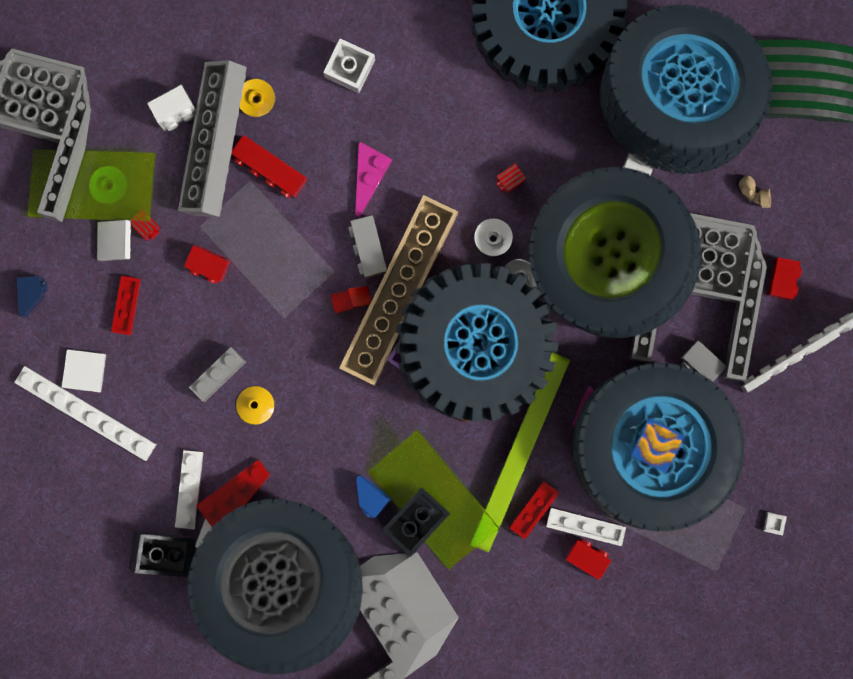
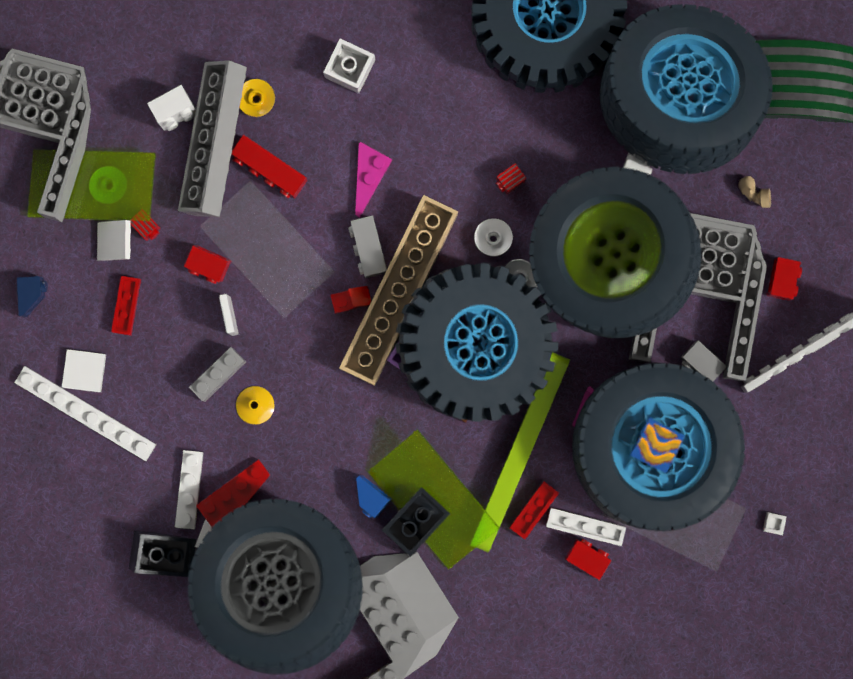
(228, 314): none -> white tile

